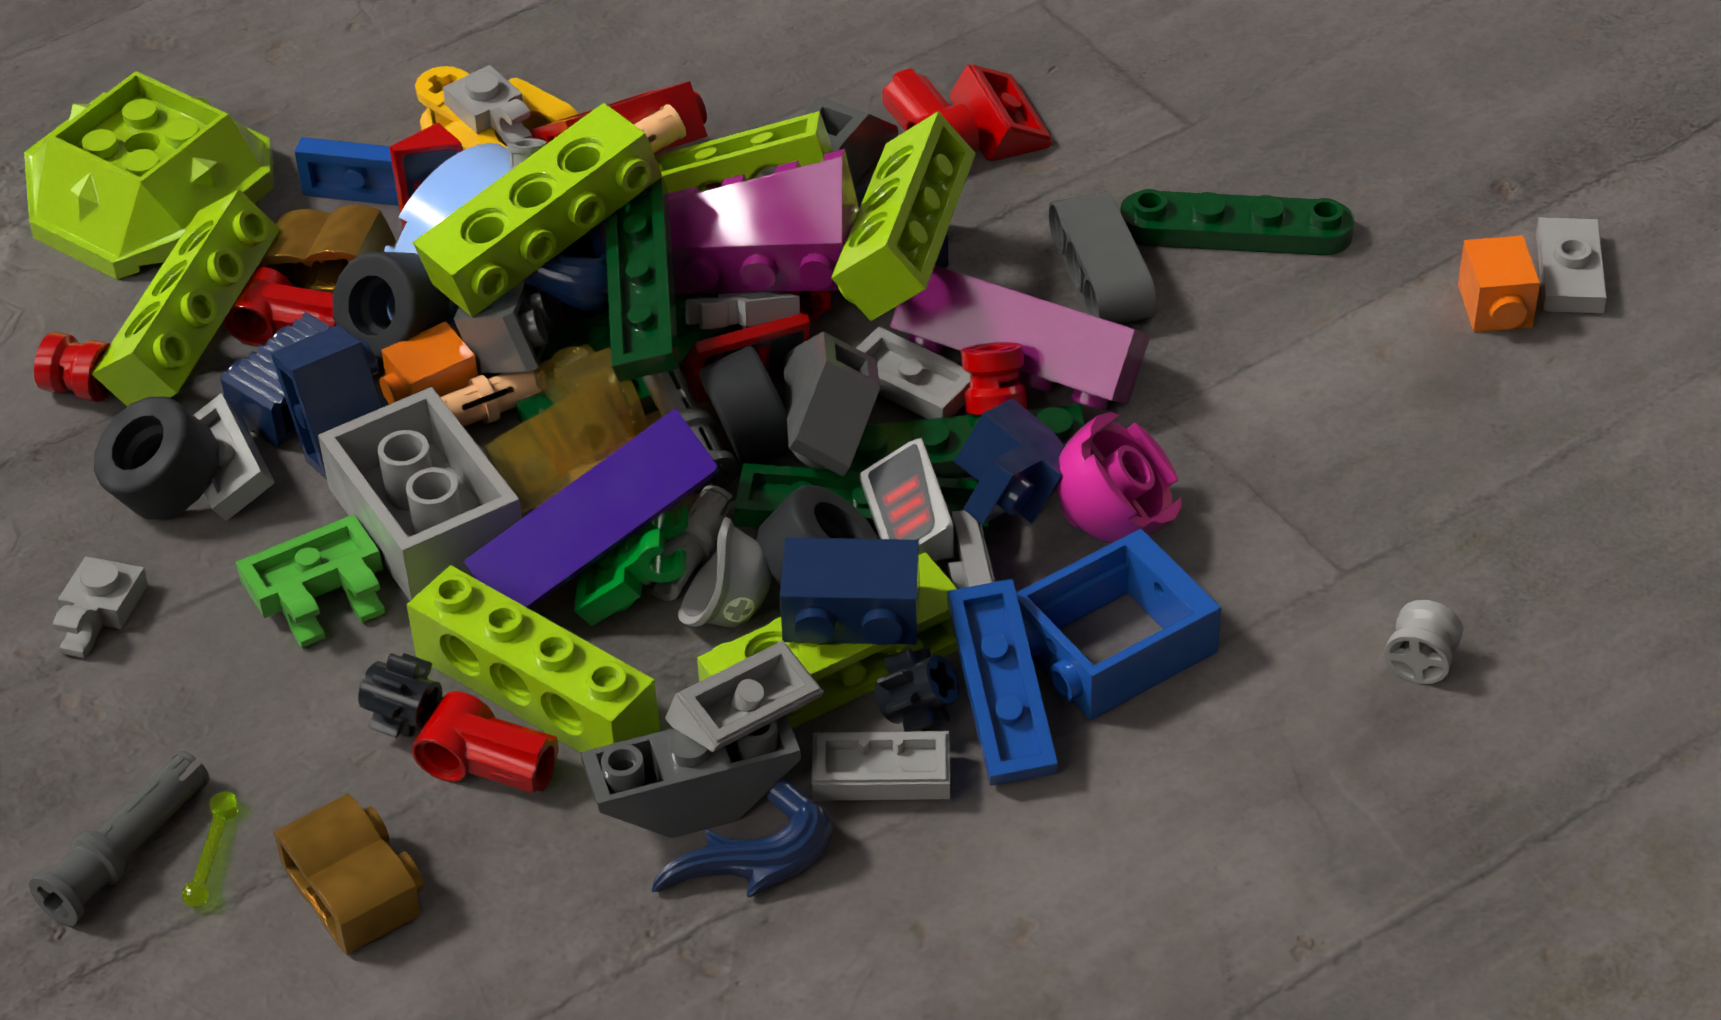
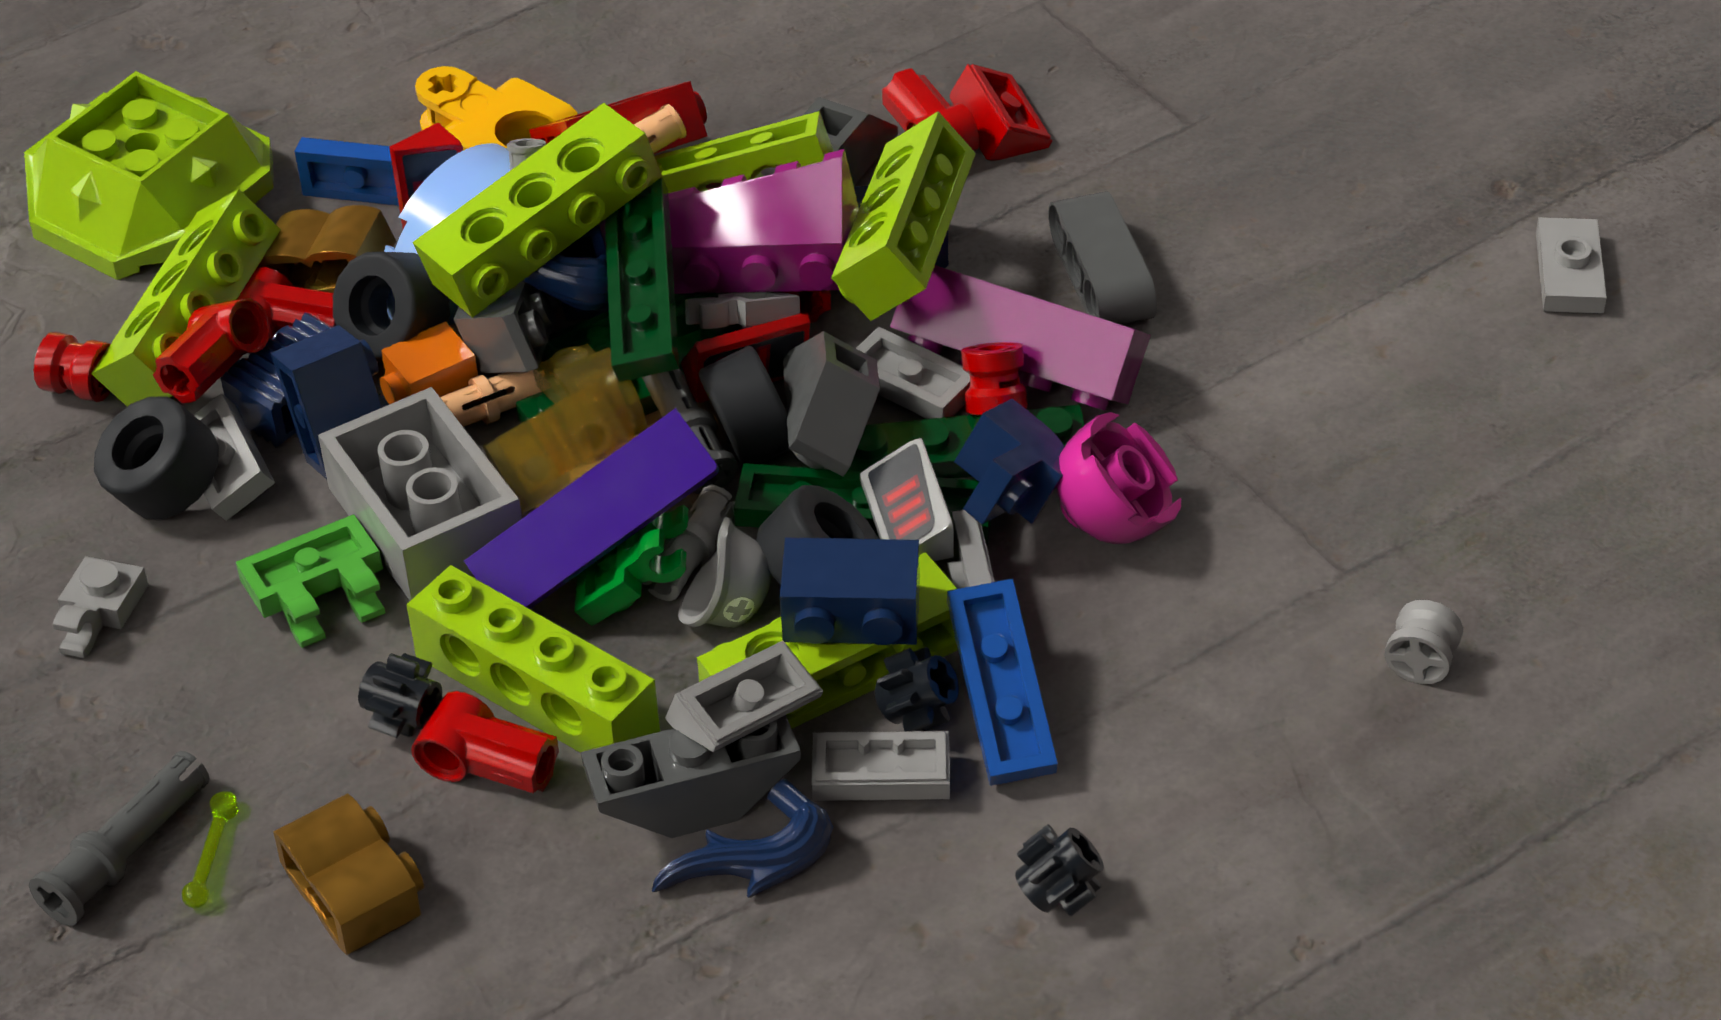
(211, 344): none -> red piece
(488, 101): light grey plate -> none
(1059, 870): none -> black gear
(1157, 584): blue window -> none
(1238, 222): dark green plate -> none
(1498, 283): orange brick -> none

